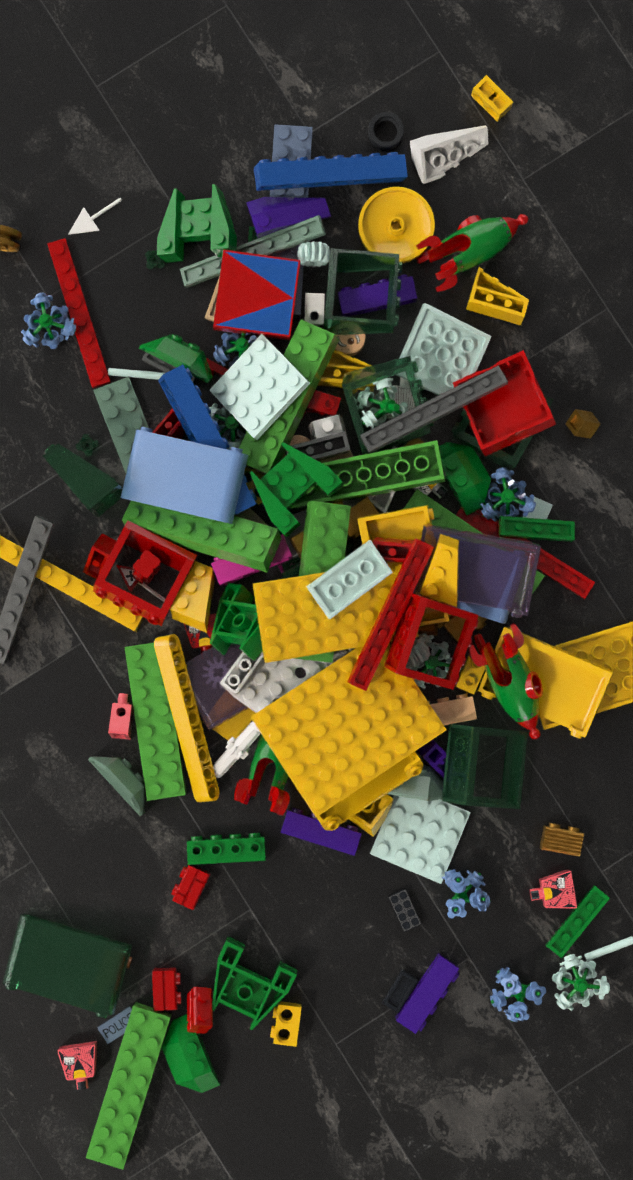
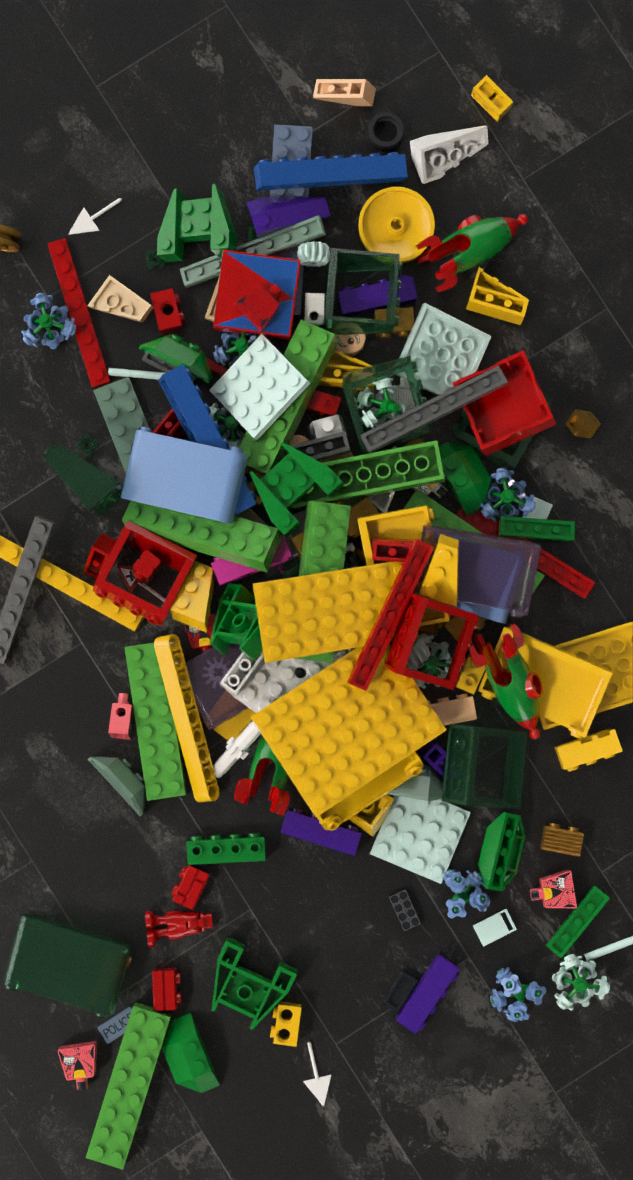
(120, 301): none -> tan wing
(166, 299): none -> red brick
(179, 925): none -> red piece
(199, 1010): red brick -> none
(259, 305): none -> red torso
(318, 1085): none -> white piece
(345, 91): none -> light nougat slope
(349, 579): light aqua tile -> none
(405, 322): none -> pearl gold brick
(493, 928): none -> light aqua piece
(501, 851): none -> green wedge
(588, 749): none -> yellow wedge

